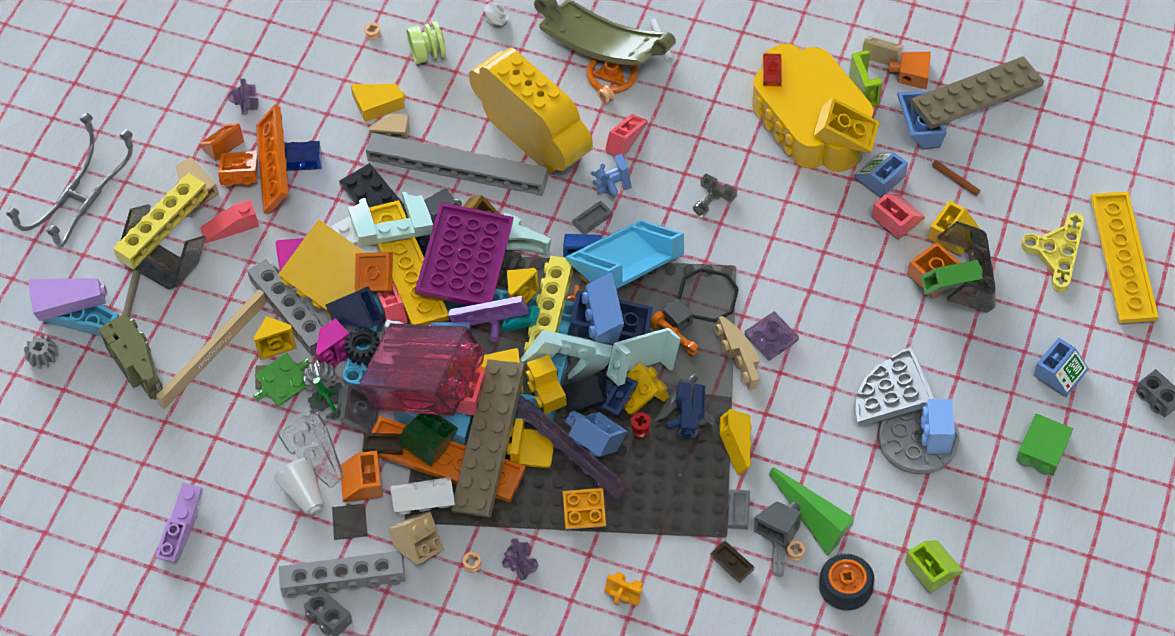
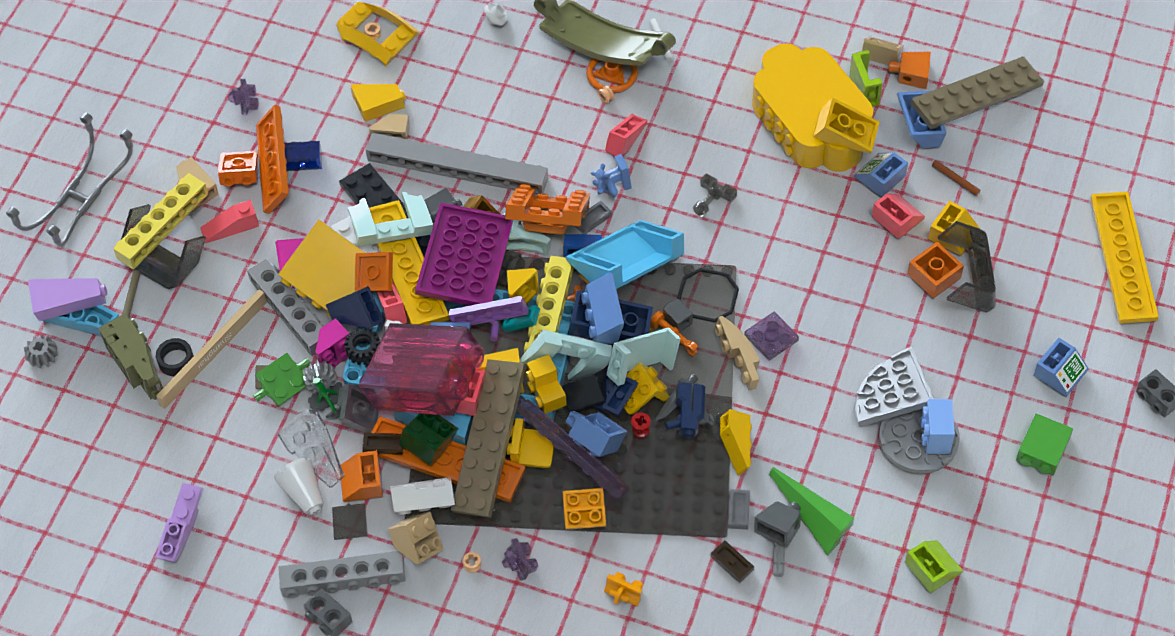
(168, 346): none -> black tyre
(223, 140): orange slope -> none
(274, 338): yellow slope -> none
(391, 46): none -> yellow wedge
(426, 42): yellowish green wheel -> none
(527, 208): none -> orange piece
(531, 110): yellow brick -> none
(772, 69): clear red plate -> none
(799, 556): light nougat bush -> none
(846, 582): wheel -> none
(951, 276): bright green brick -> none
(1056, 257): light yellow beam -> none

